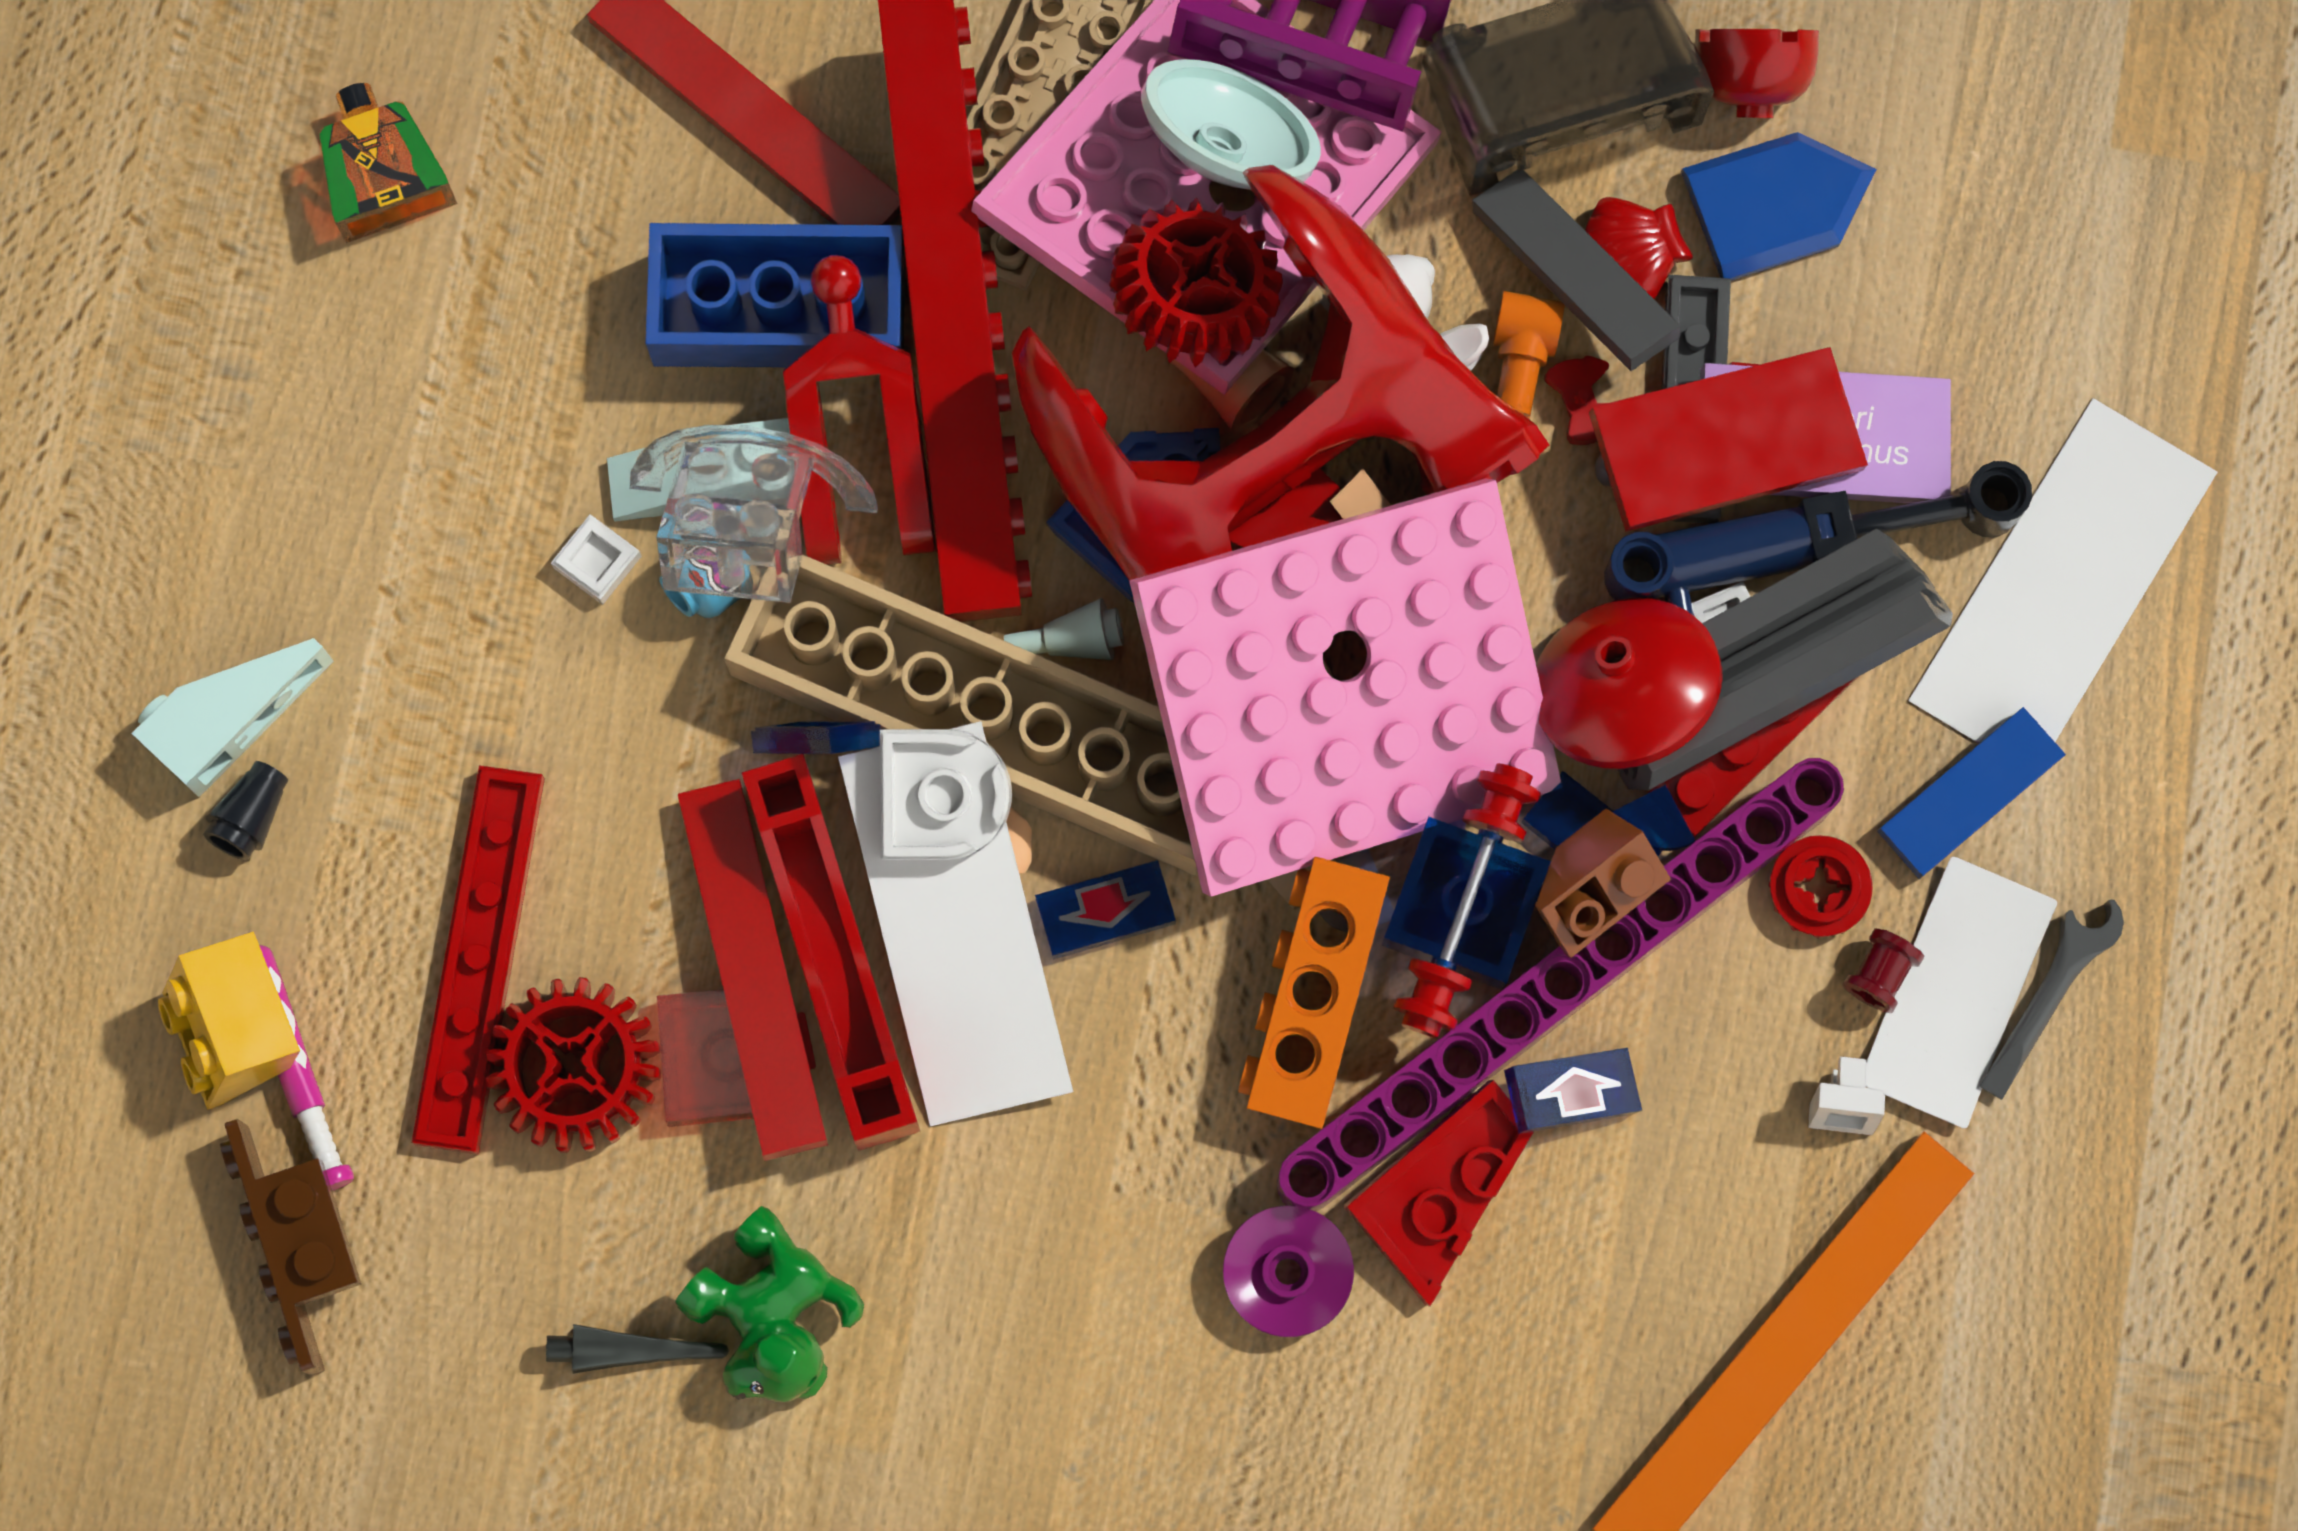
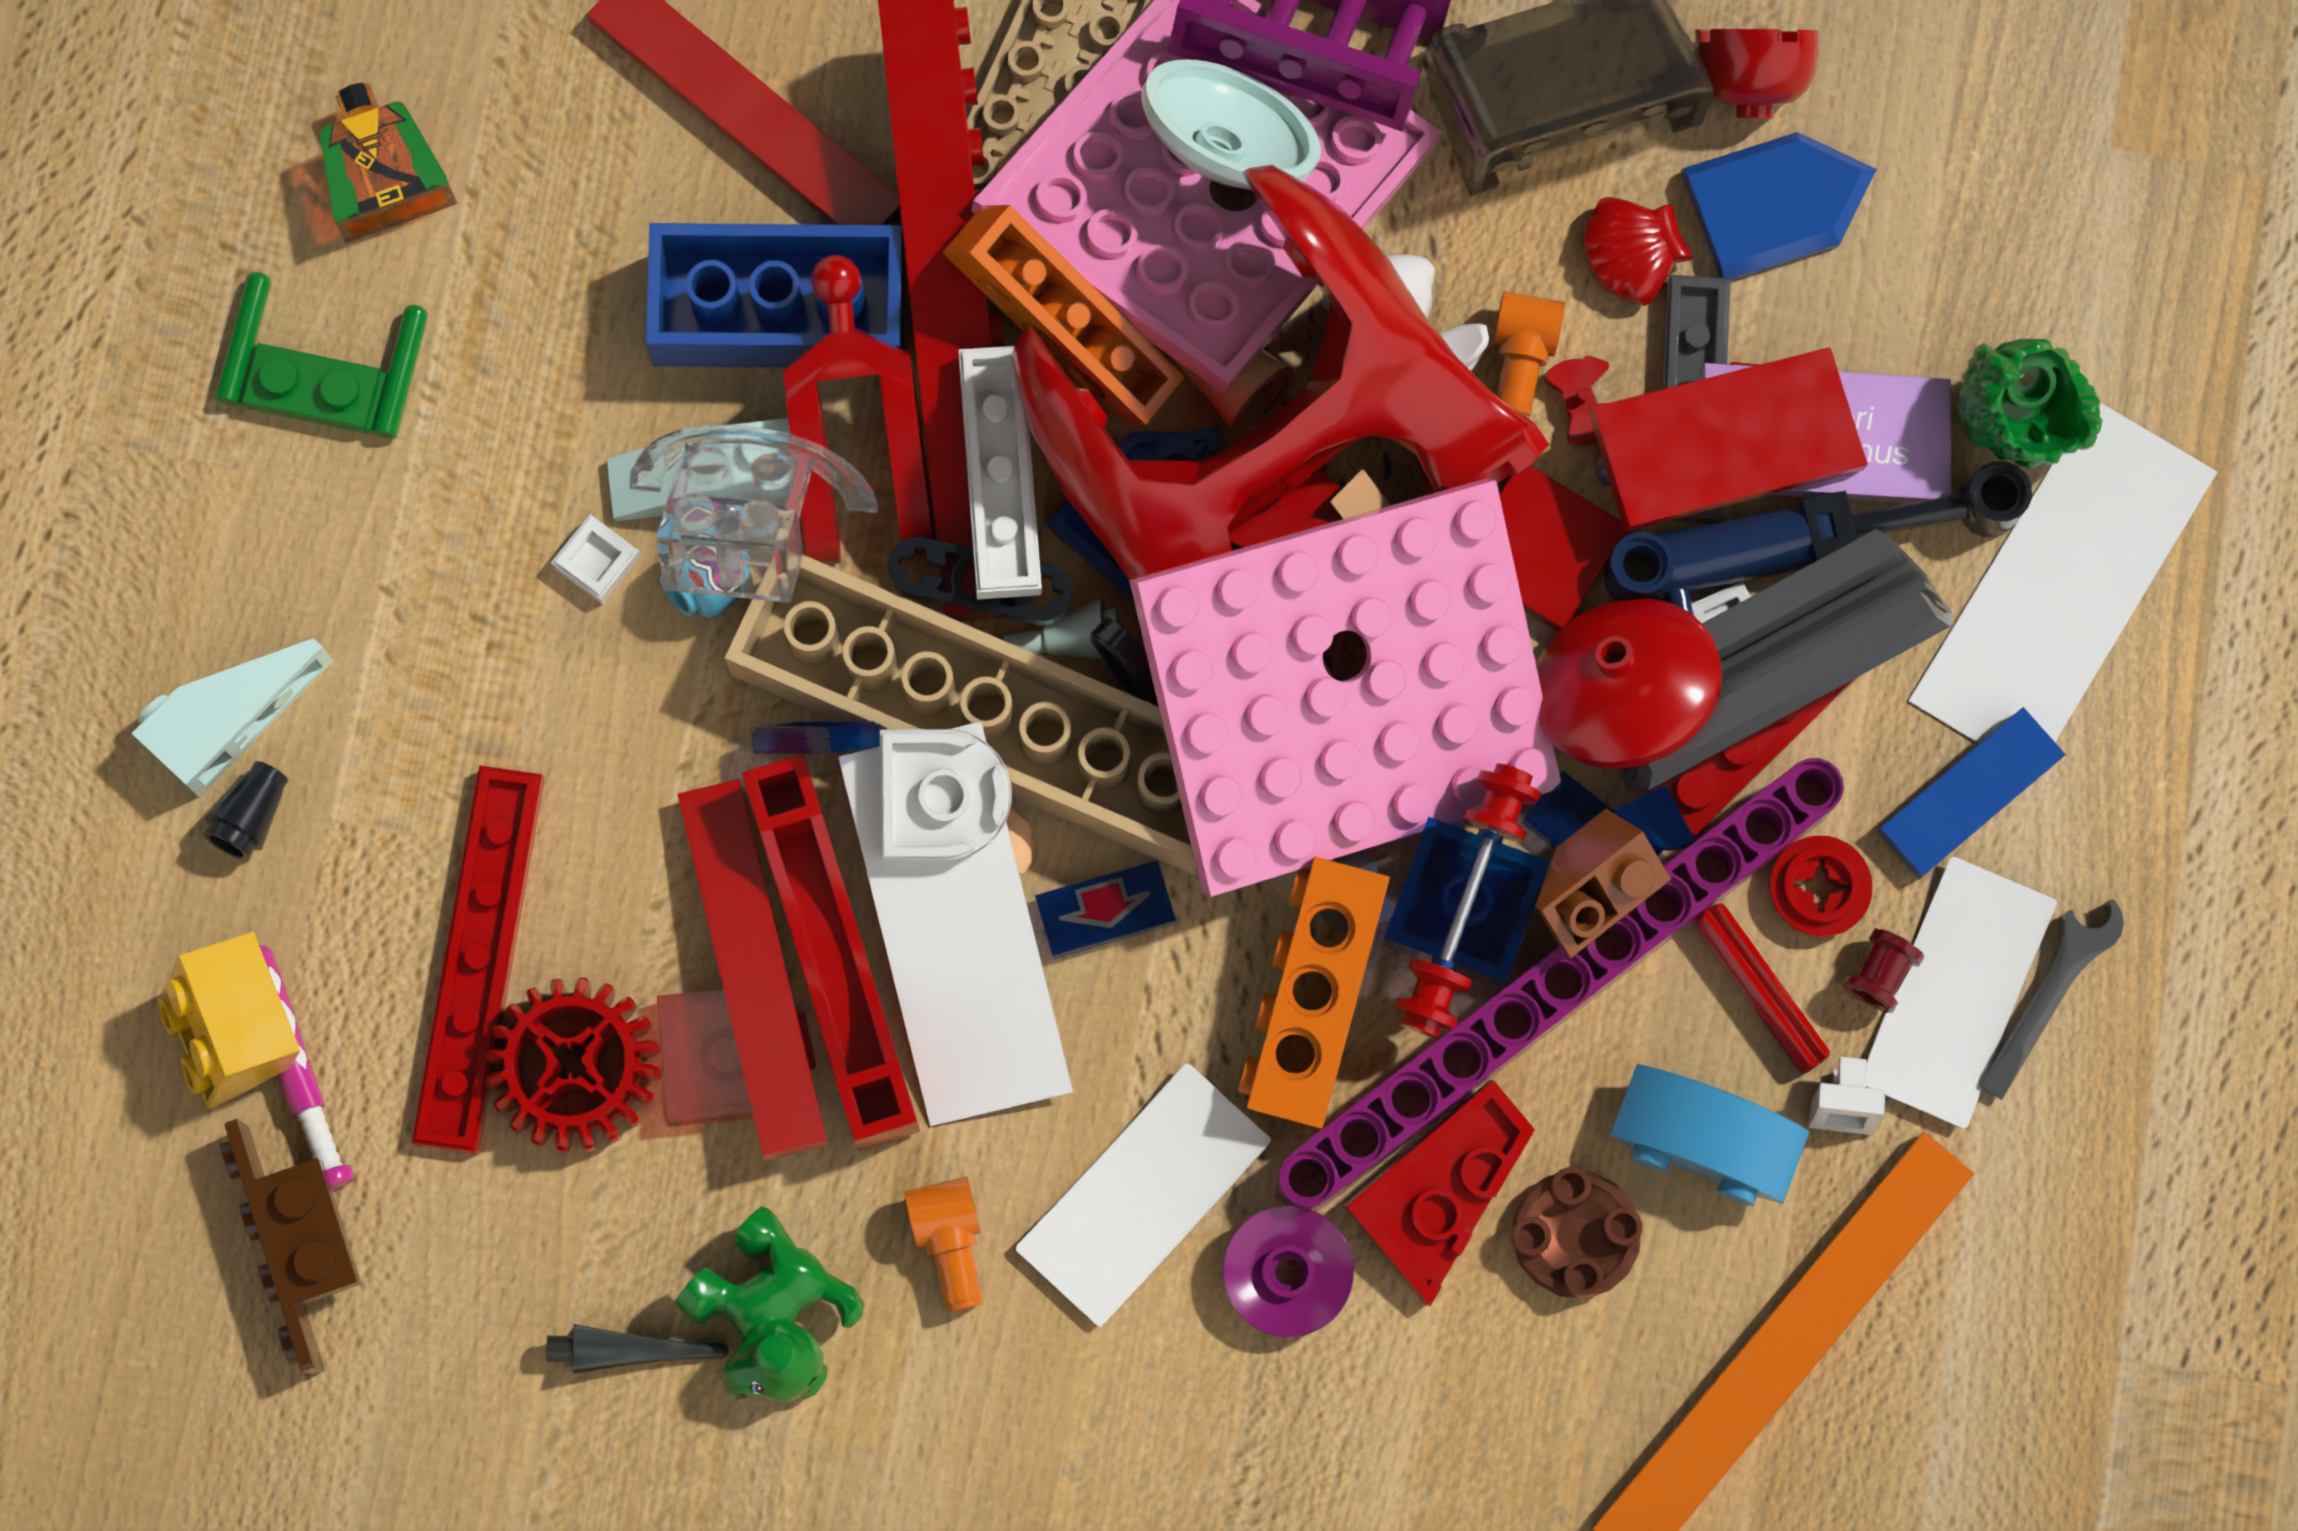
(314, 385): none -> green plate
(930, 585): none -> black beam
(946, 1227): none -> orange pin
(999, 476): none -> white tile
(1065, 311): none -> orange brick
(1125, 659): none -> black tile
(1143, 1195): none -> white sticker
(1212, 311): red gear -> none
(1555, 544): none -> red tile
(1572, 1090): clear blue tile -> none
(1576, 269): dark grey tile -> none
(1576, 1234): none -> copper dish
(1709, 1134): none -> dark azure brick
(1762, 988): none -> red axle
(2030, 416): none -> green hair

